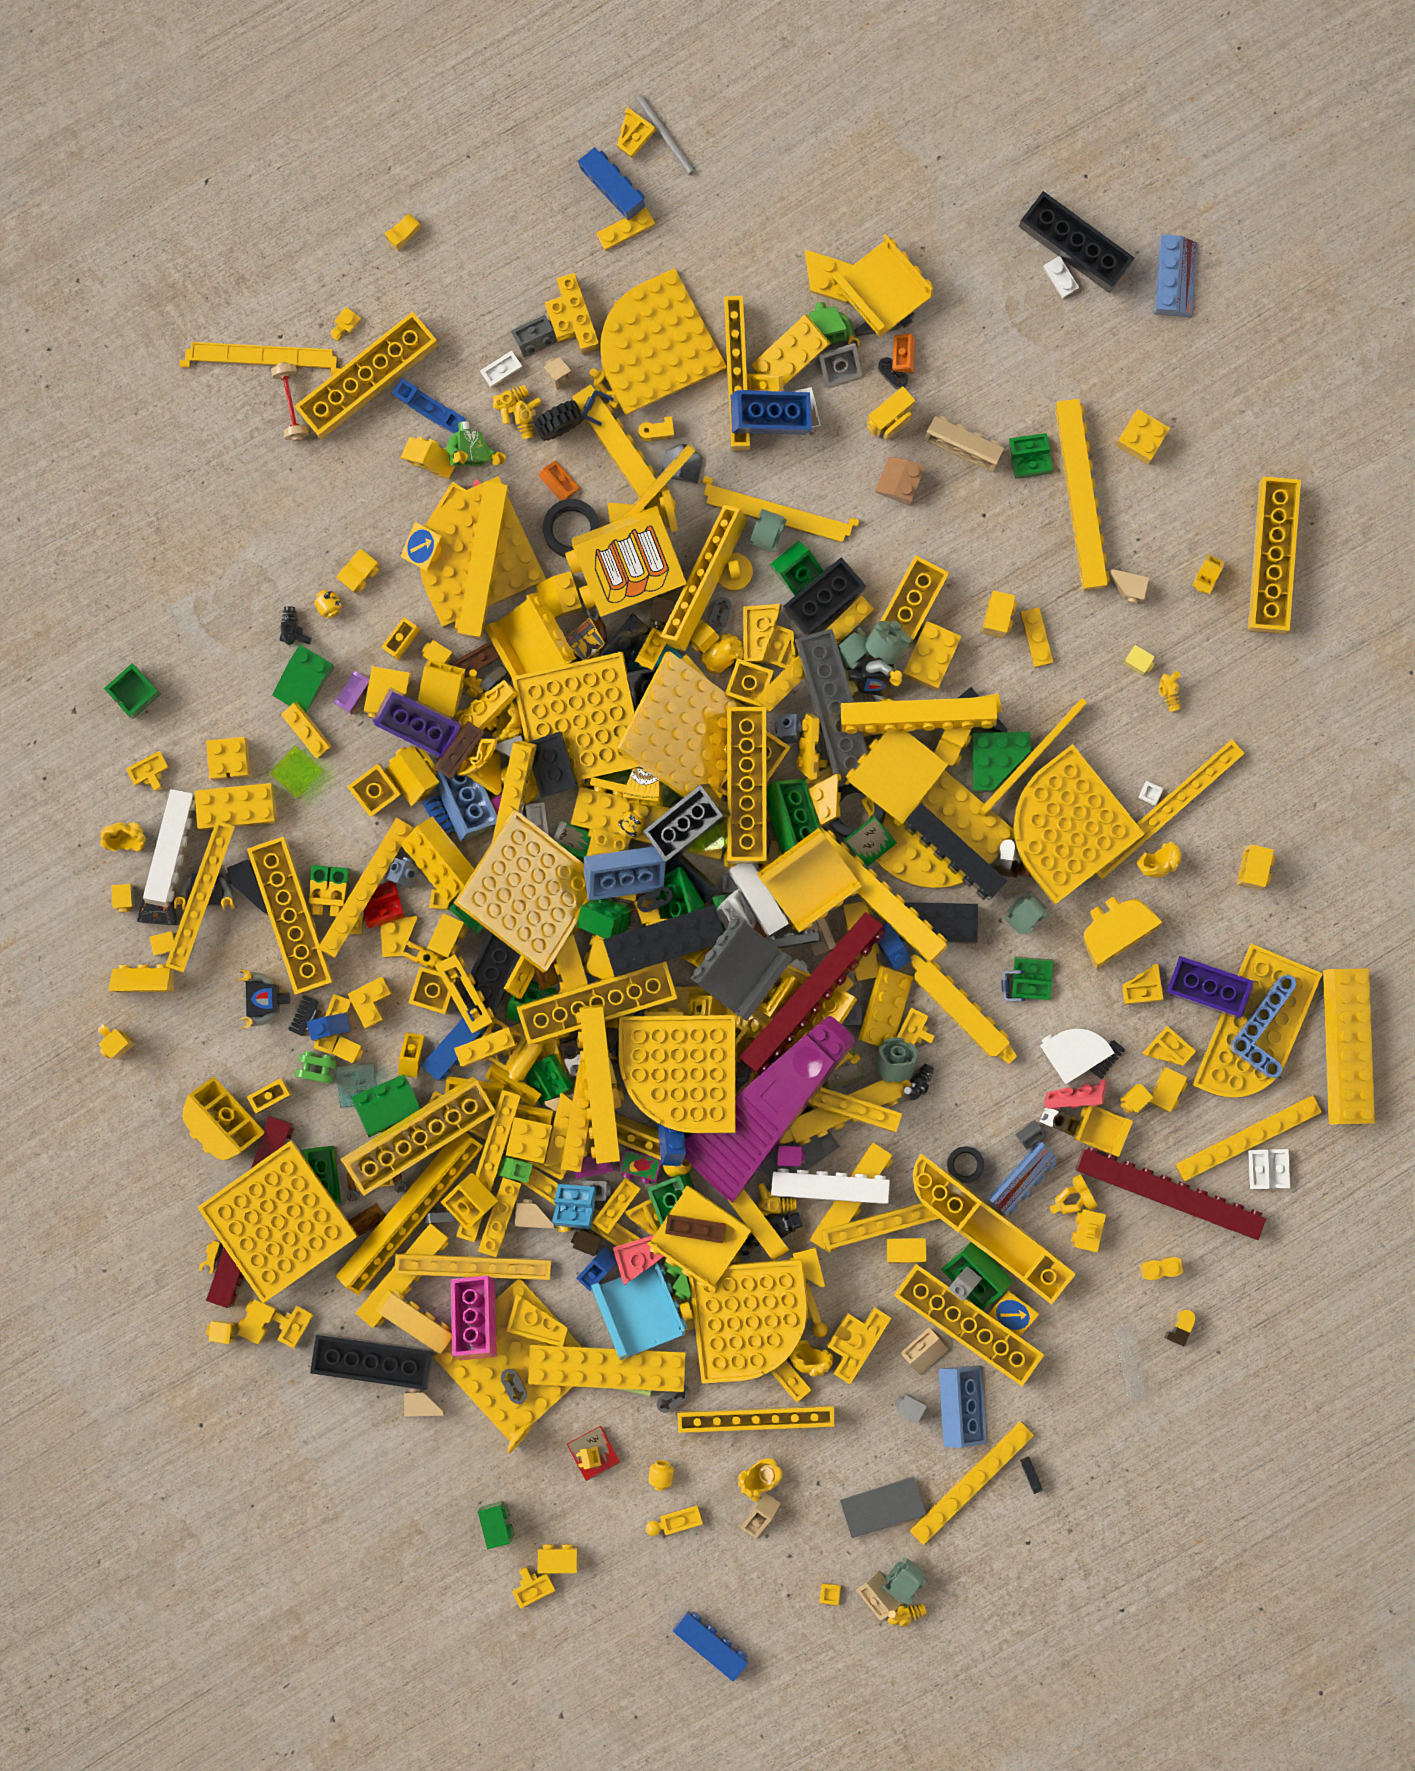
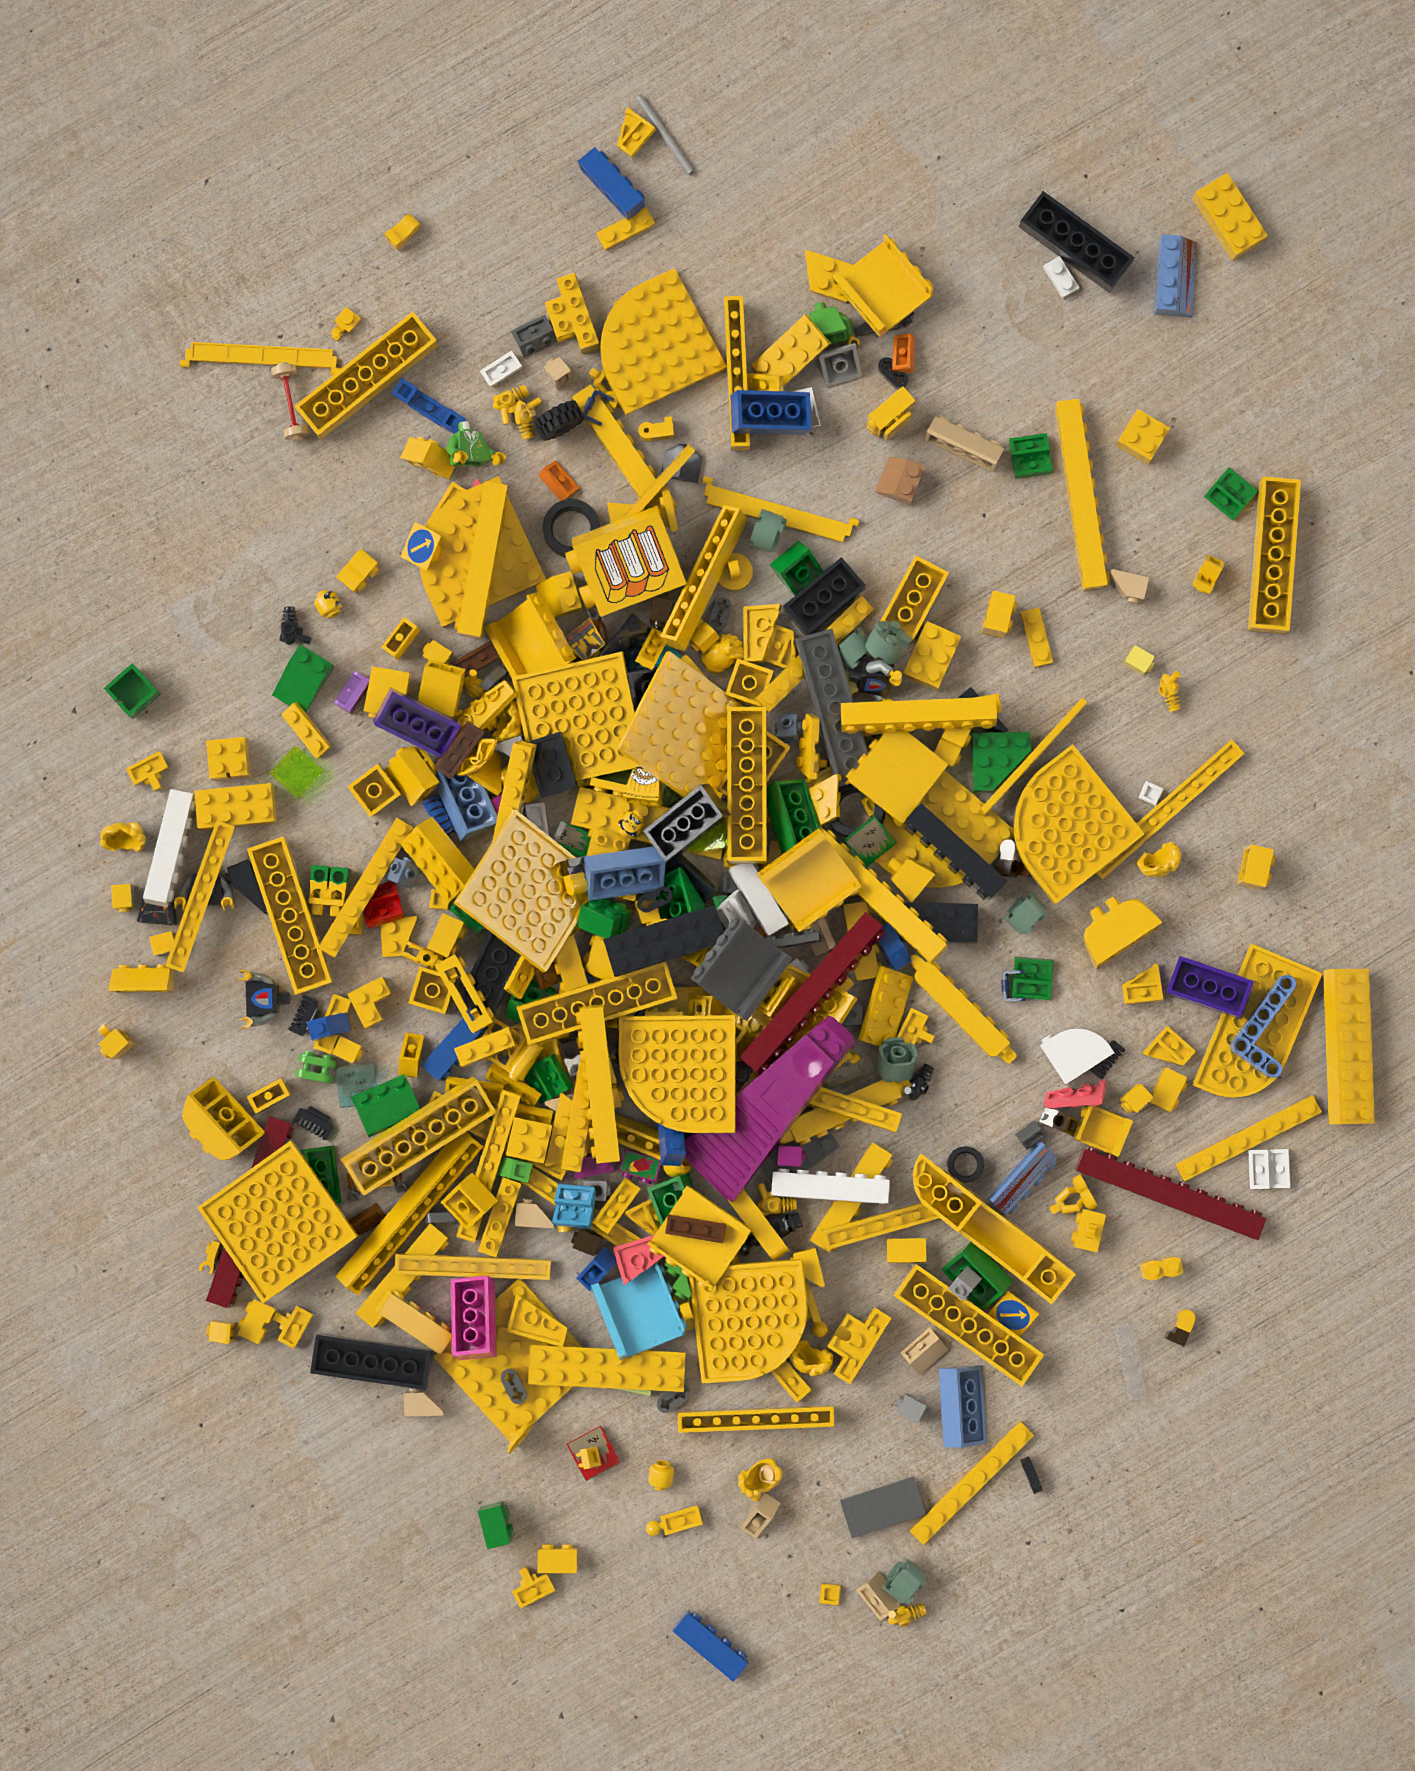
(316, 1117): none -> black piece
(574, 876): none -> leg
(910, 876): none -> yellow torso
(1229, 216): none -> yellow brick
(1230, 493): none -> green slope

